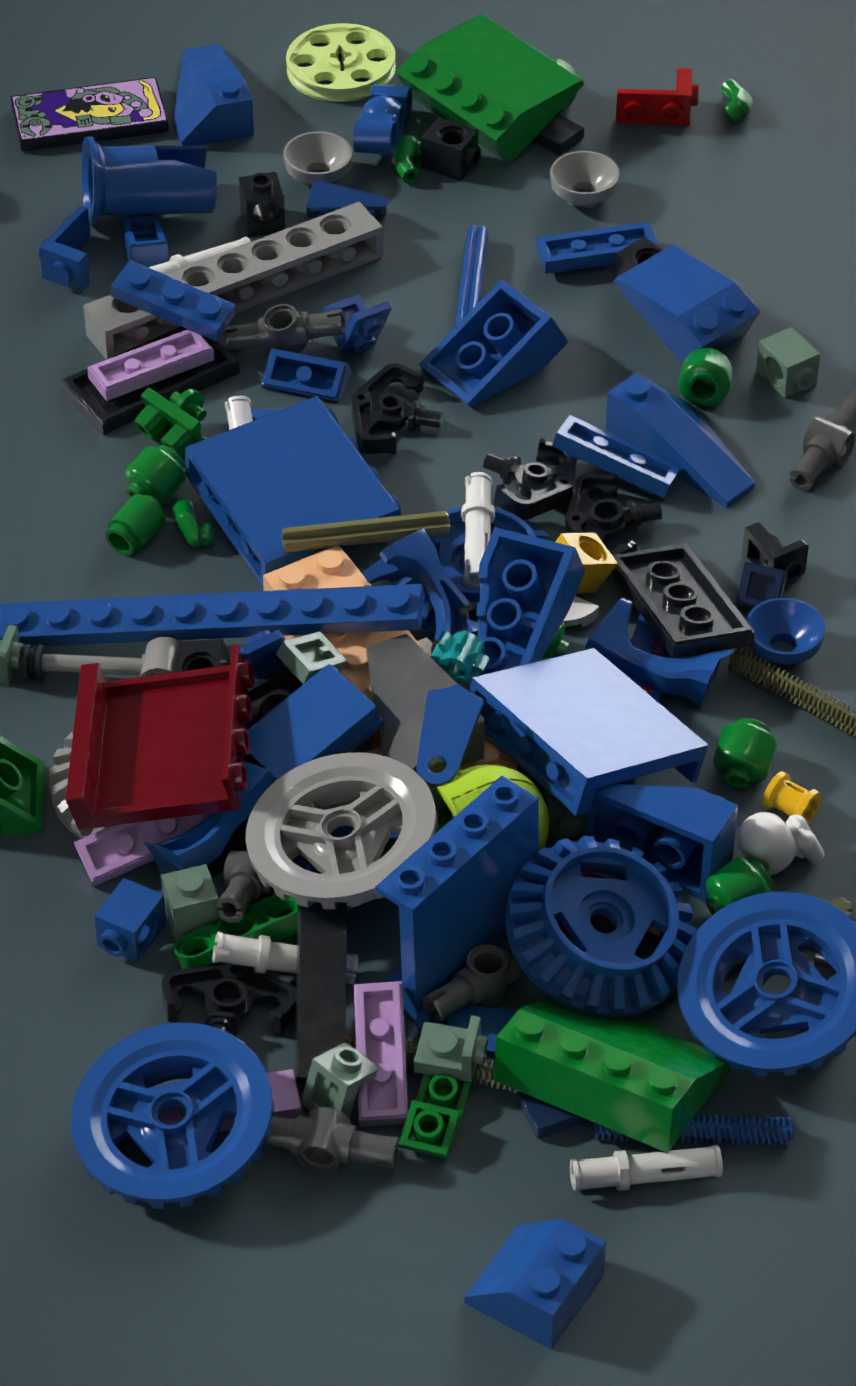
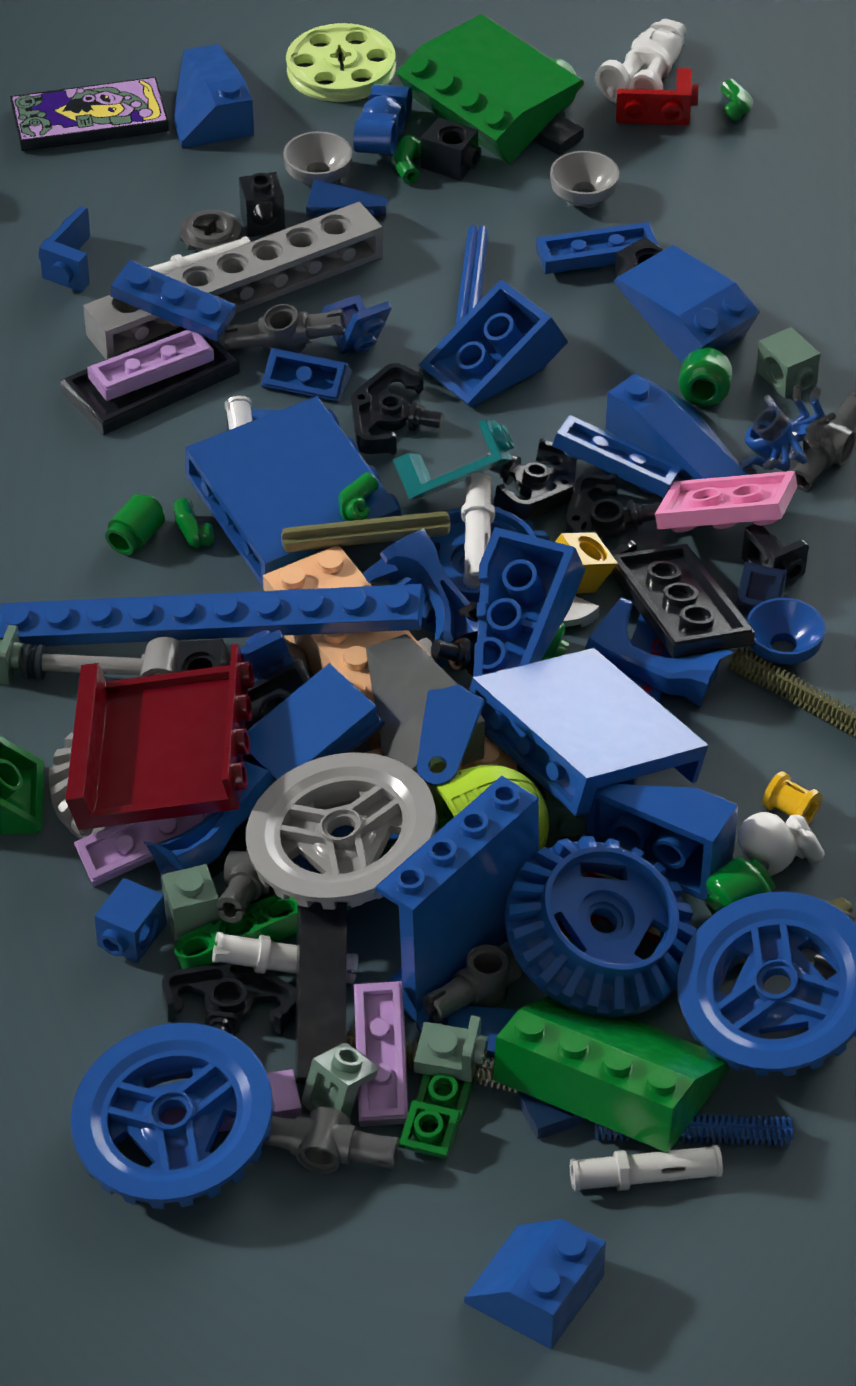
(145, 180): blue piece -> none
(145, 239): blue slope -> none
(155, 473): green head -> none
(180, 417): green hips -> none
(199, 225): none -> flat silver gear
(309, 655): sand green bracket -> none
(353, 497): none -> green arm
(416, 476): none -> teal panel
(460, 656): teal gear -> none
(647, 61): none -> white piece
(726, 501): none -> bright pink plate
(745, 752): green head -> none
(775, 433): none -> animal

